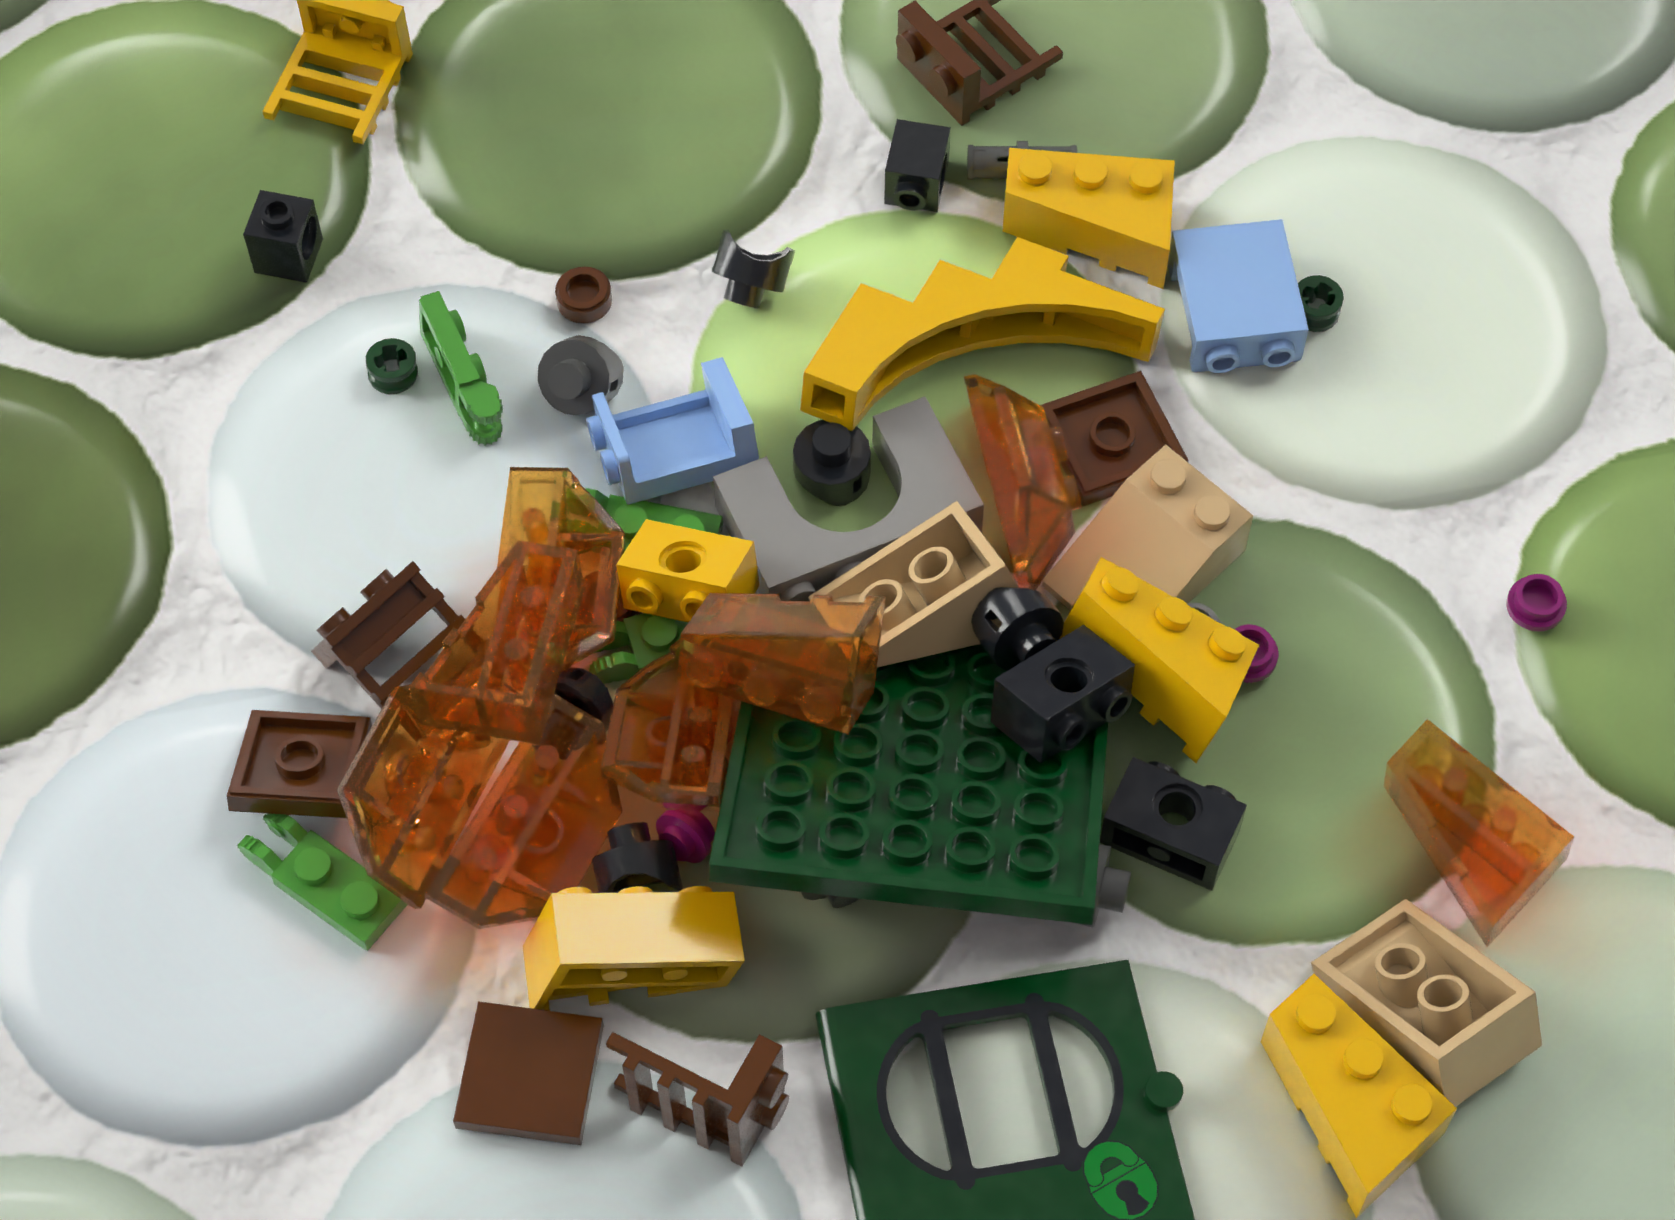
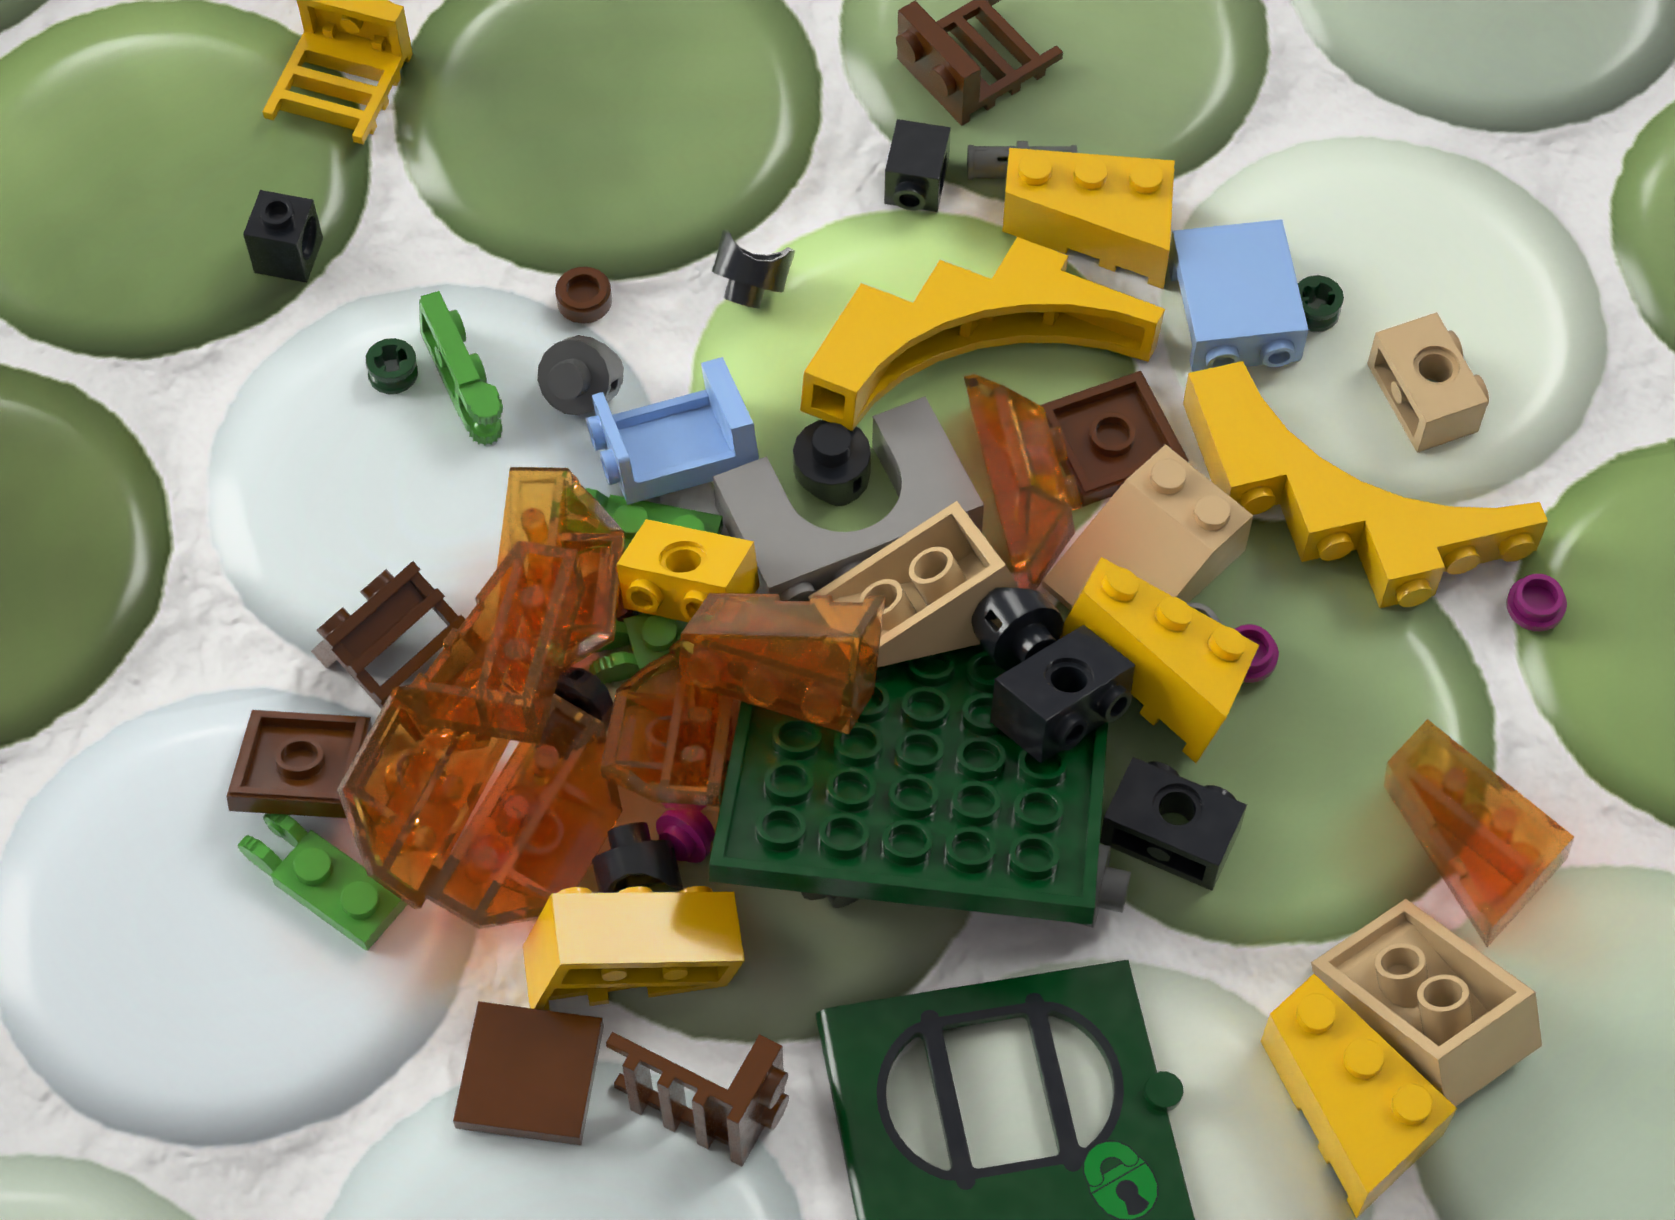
(1331, 513): none -> yellow arch
(1428, 410): none -> tan brick

